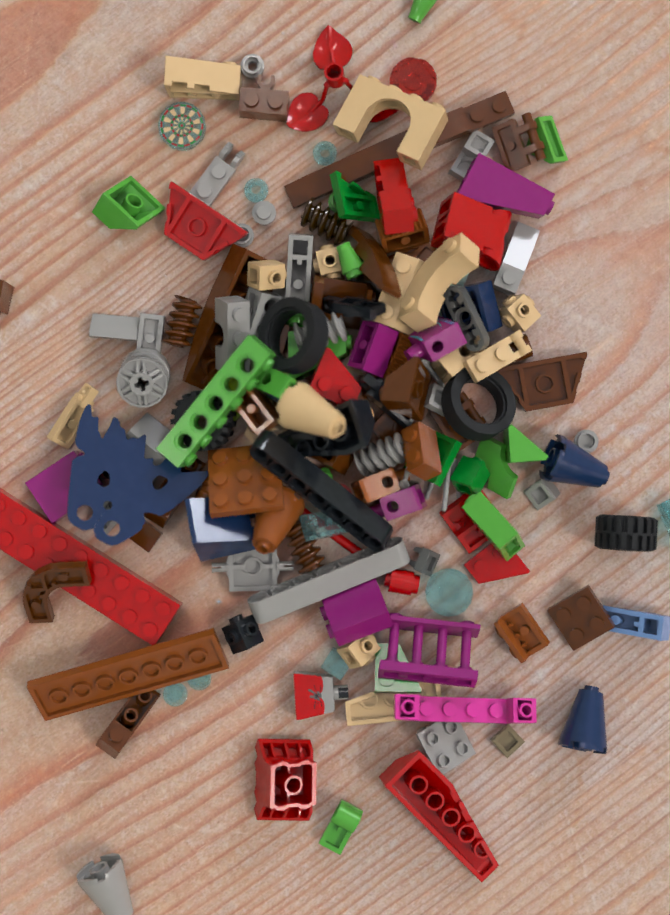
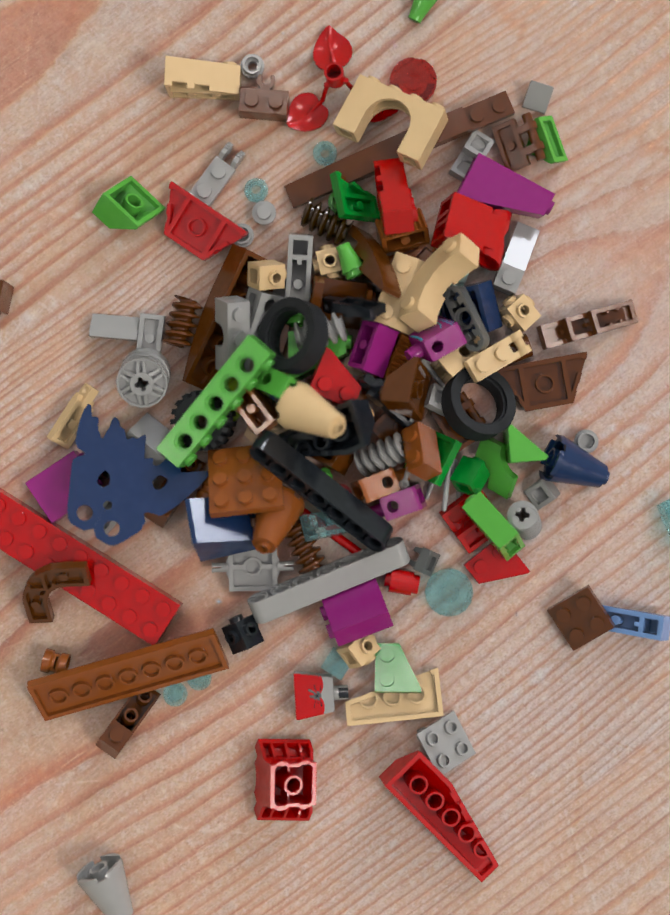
(52, 663): none -> dark orange wheel
(147, 536): reddish brown slope -> none
(182, 126): clear light blue tile -> none
(341, 826): bright green plate -> none
(439, 672): magenta fence -> none
(464, 710): dark pink slope -> none
(507, 740): dark tan tile -> none
(521, 632): dark orange bracket -> none
(524, 519): none -> light grey piece
(537, 97): none -> light grey slope
(586, 723): dark blue cone -> none
(587, 324): none -> reddish brown slope
(626, 533): black tyre -> none

